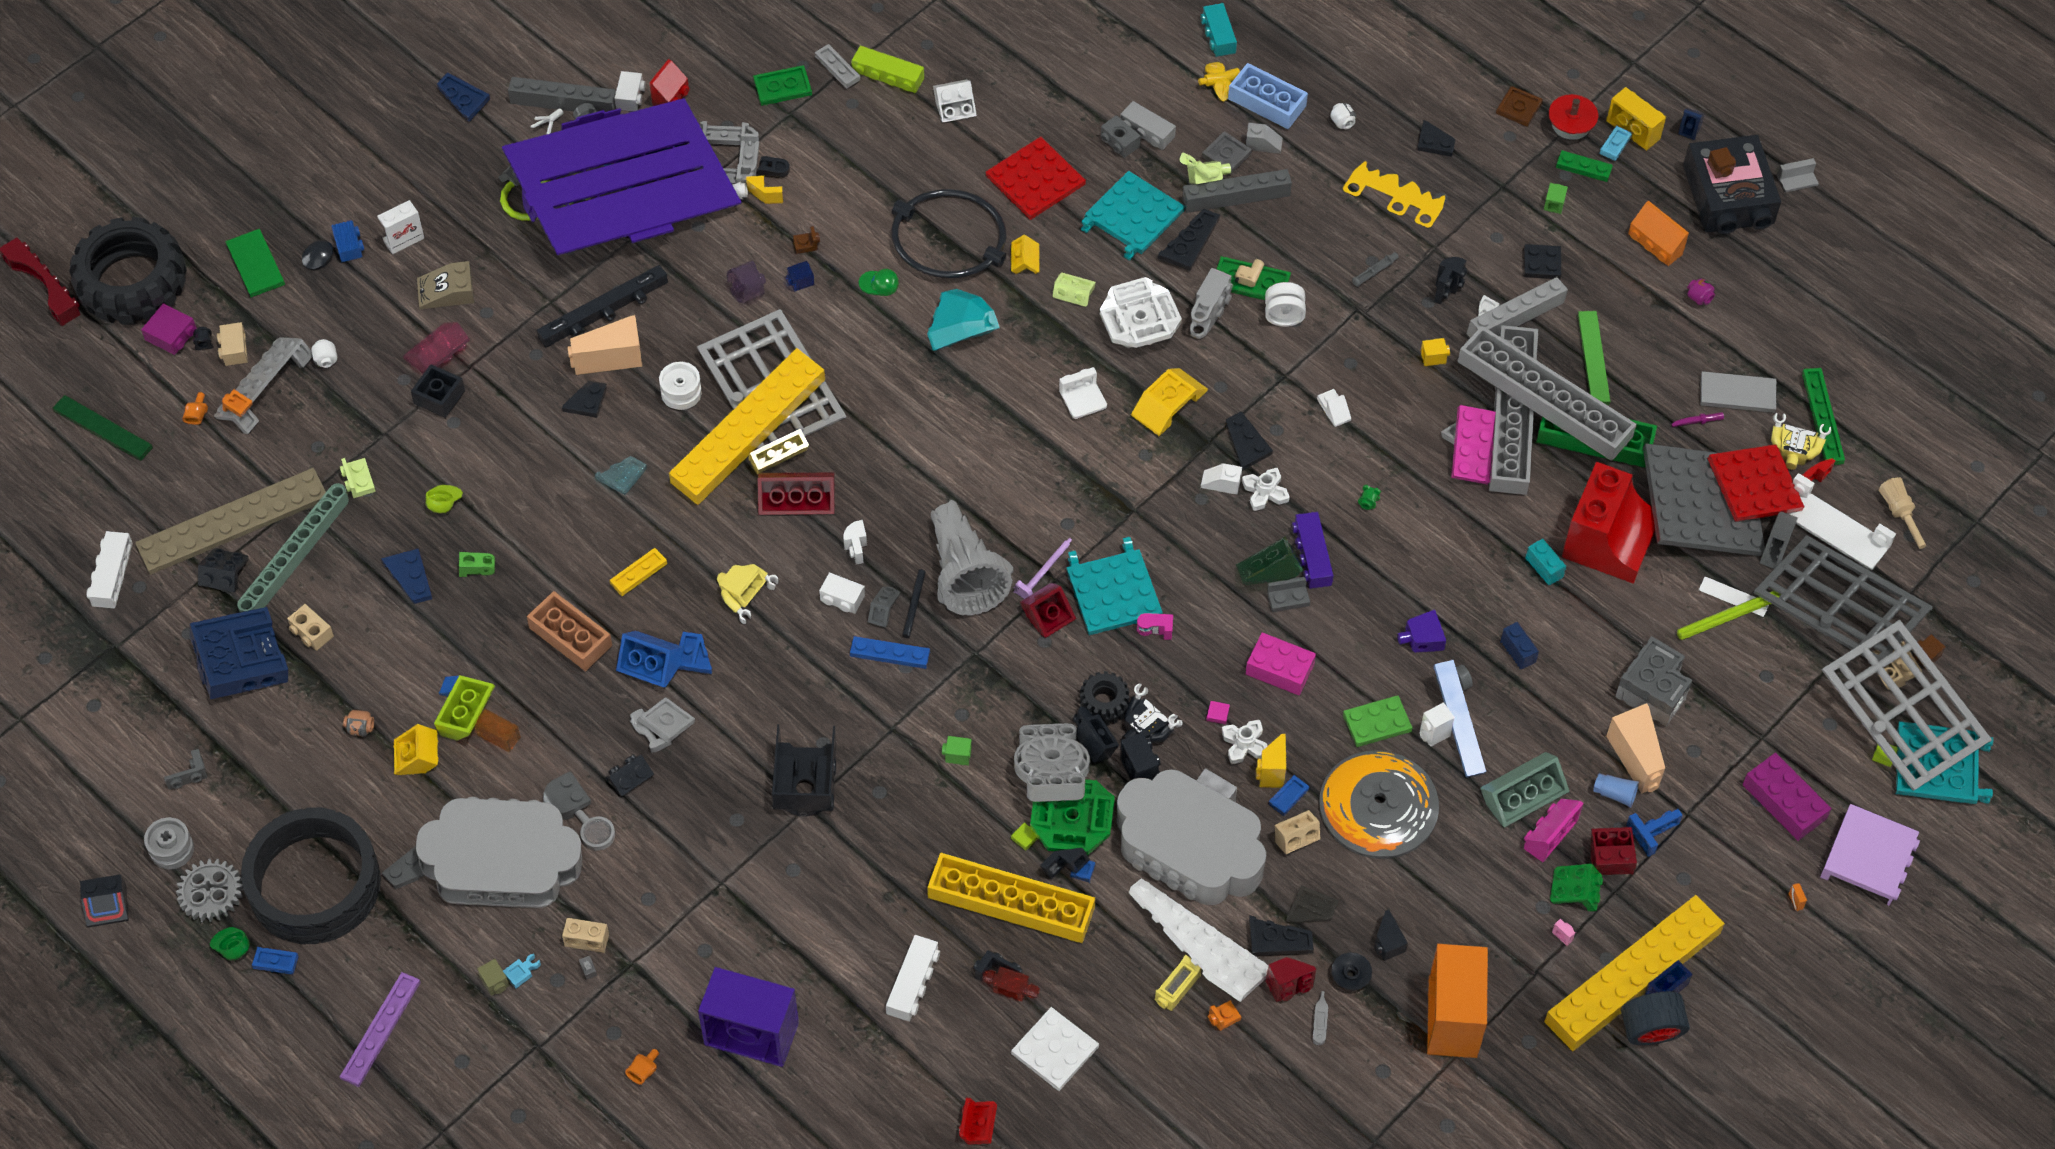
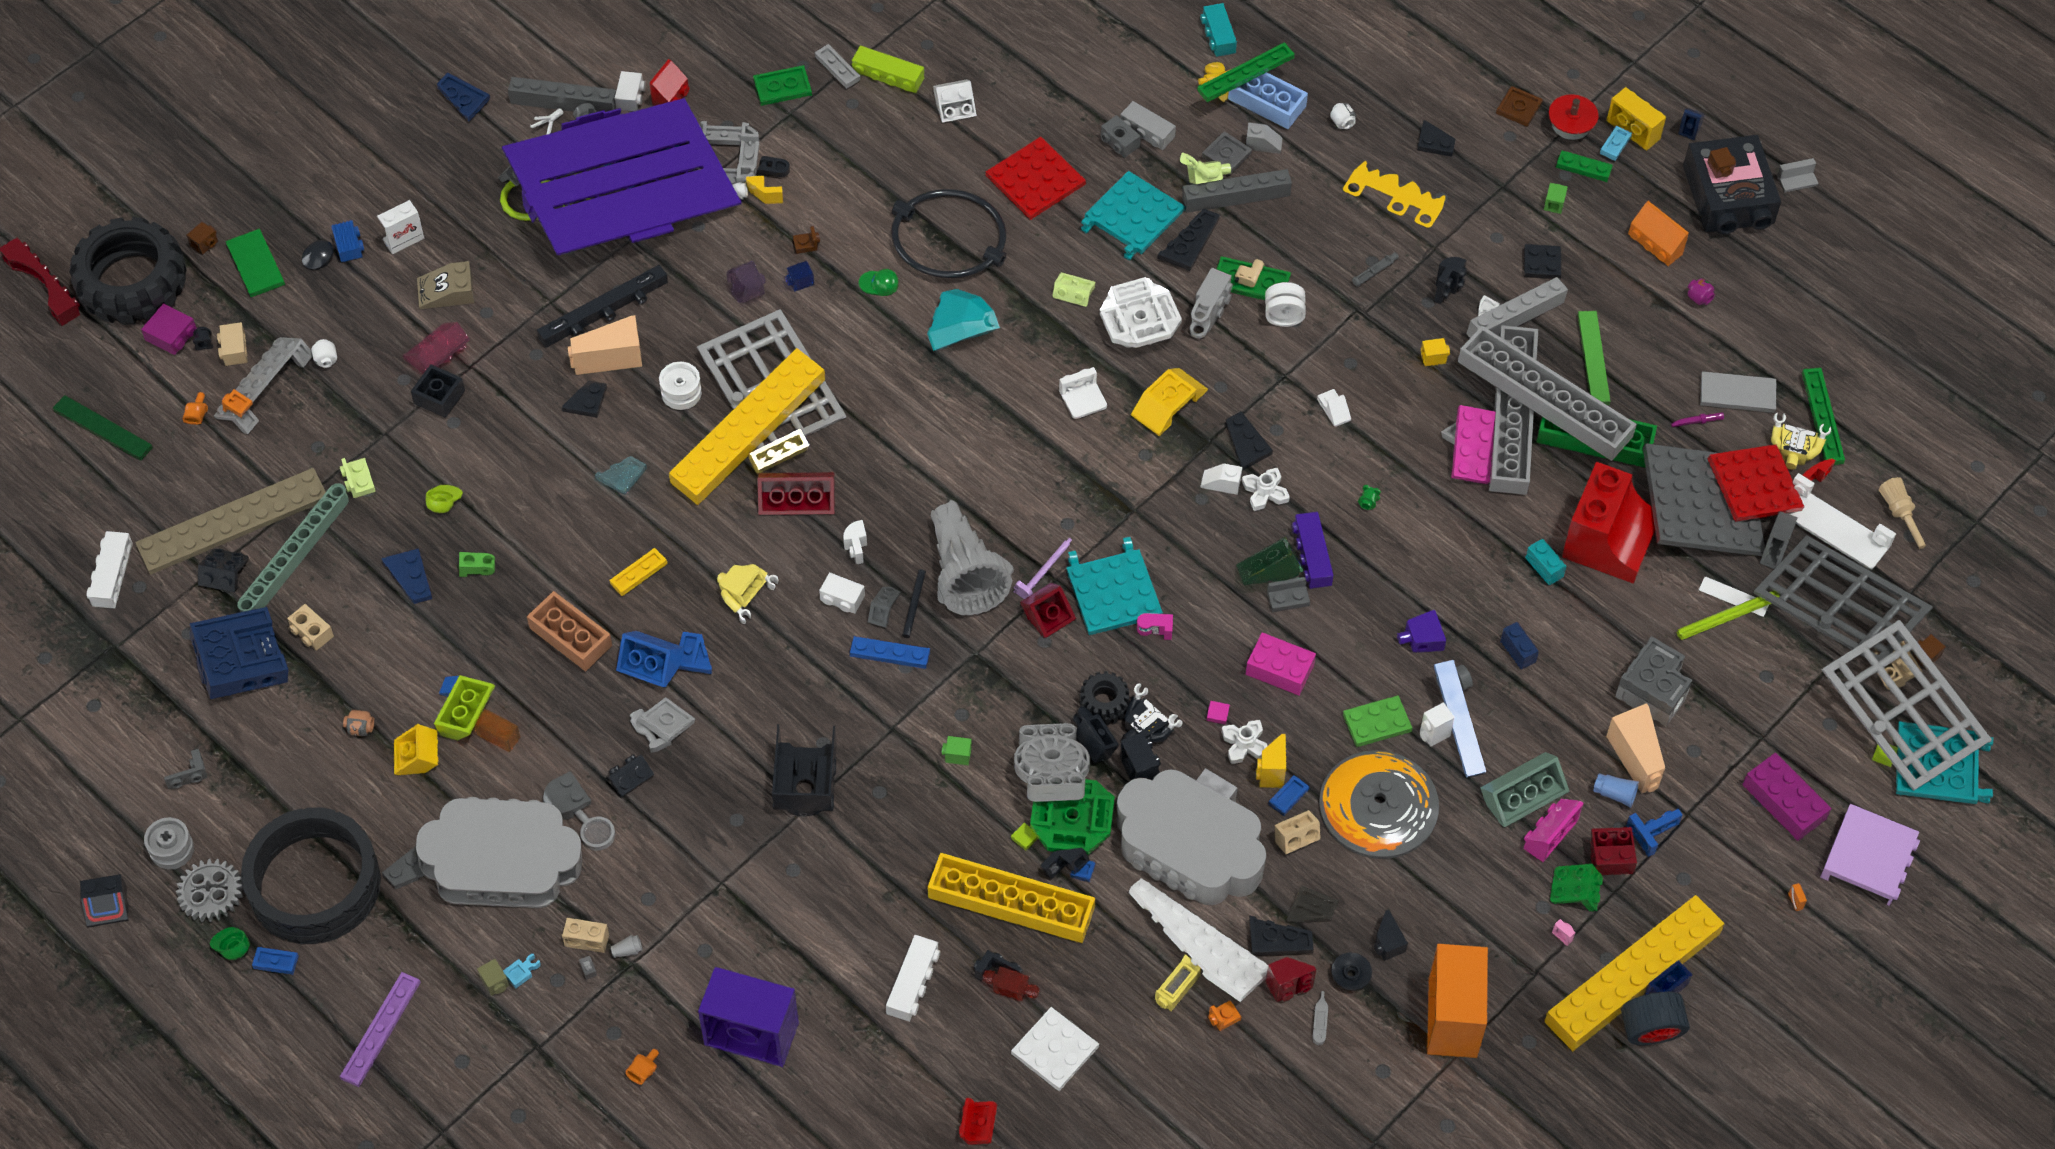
(202, 238): none -> reddish brown brick
(626, 947): none -> light grey cone
(1024, 255): yellow panel -> none
(1245, 72): none -> green plate

